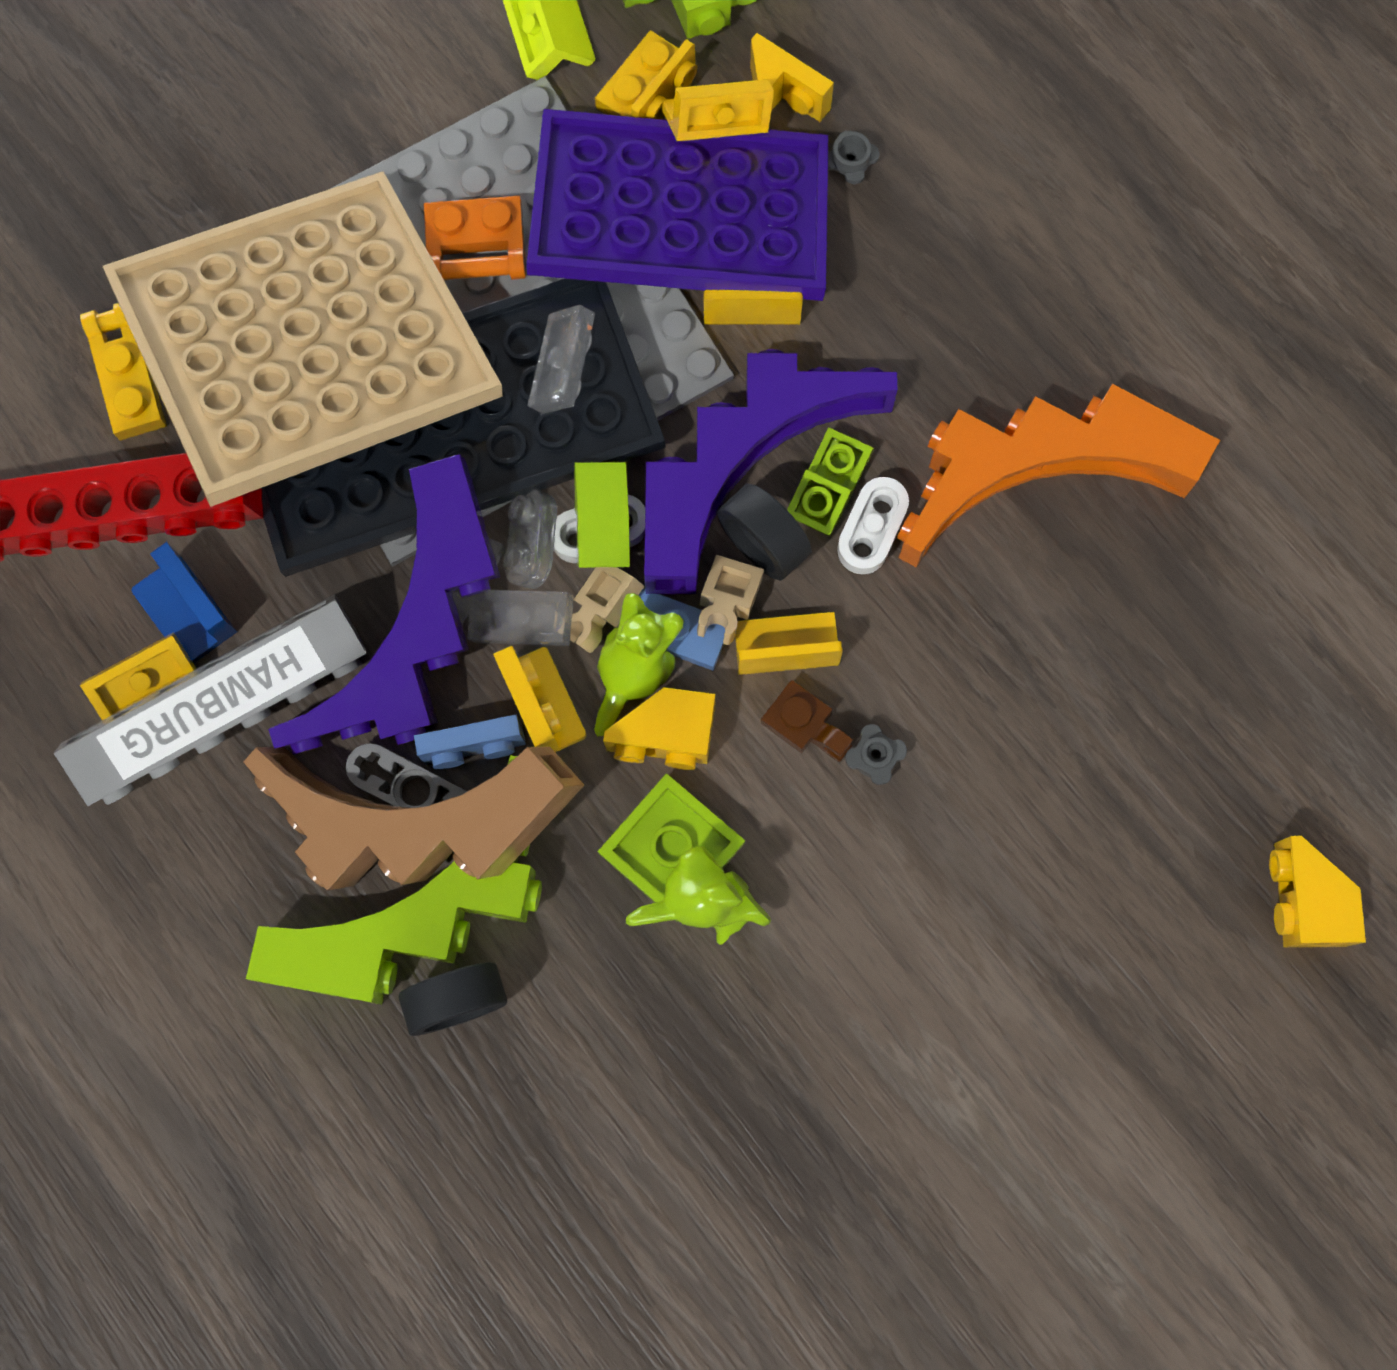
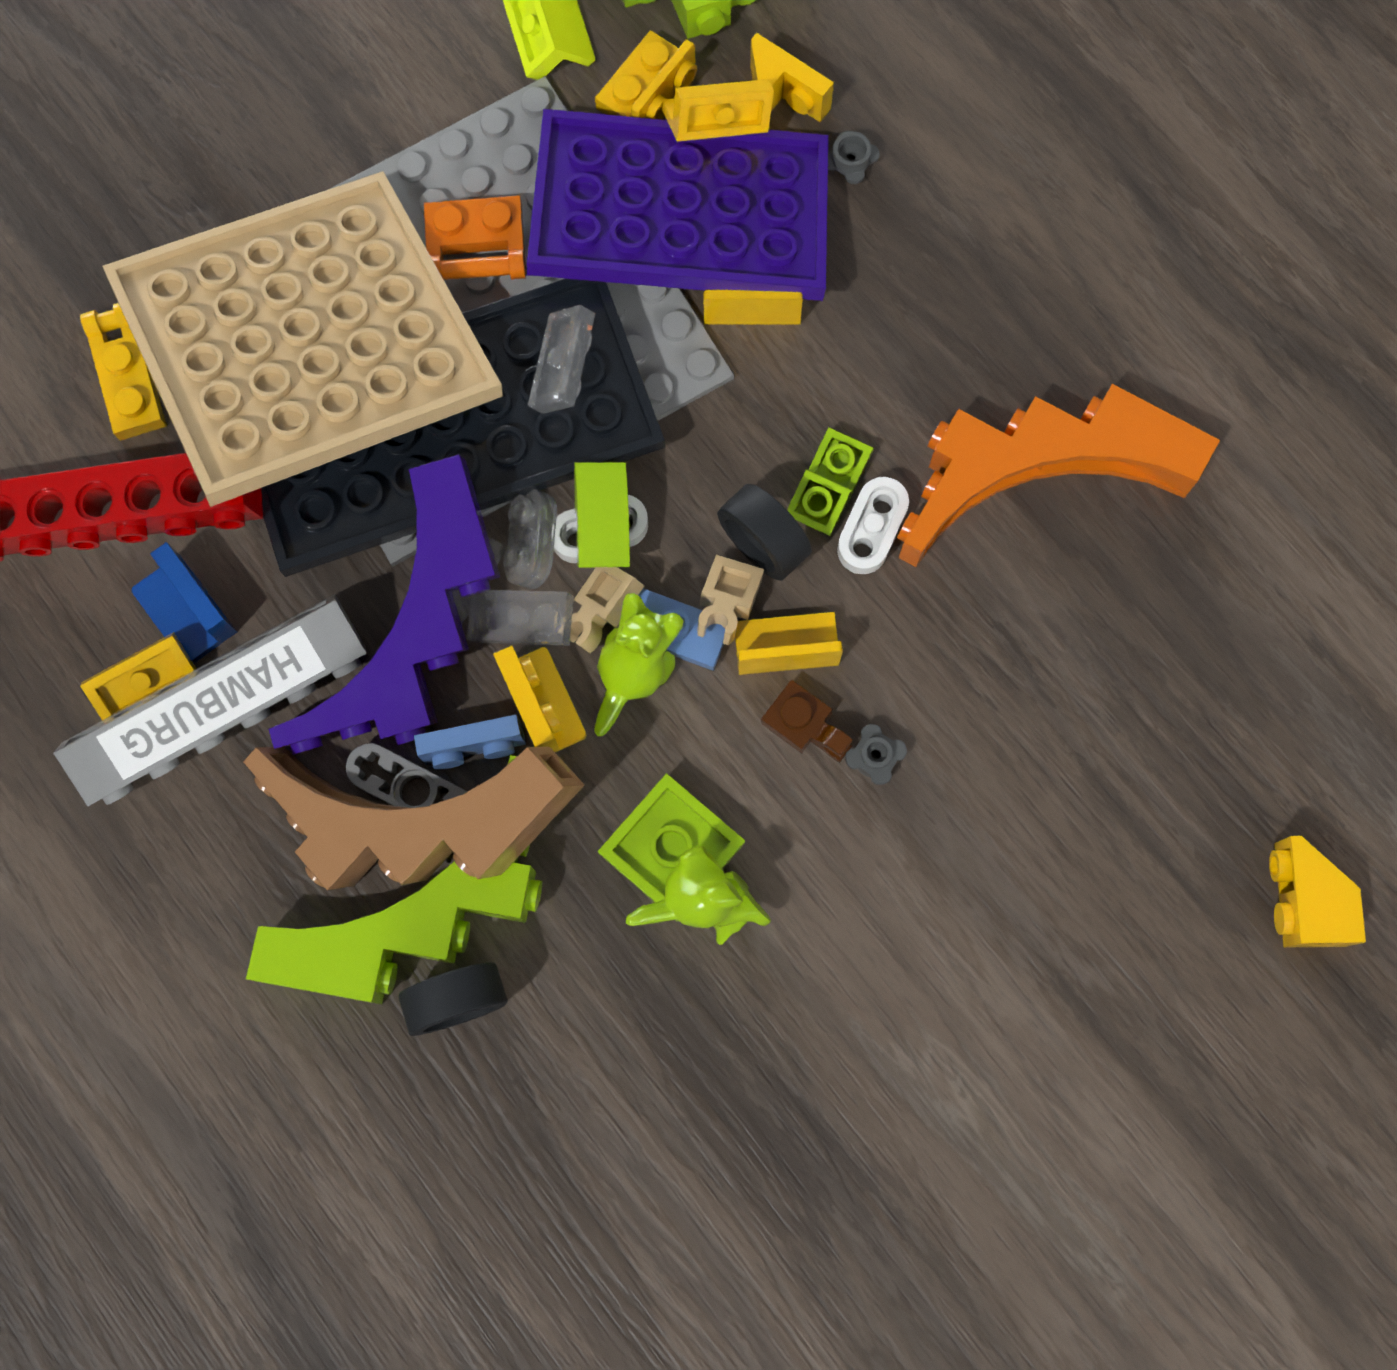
(665, 726): yellow slope -> none
(730, 440): dark purple arch -> none

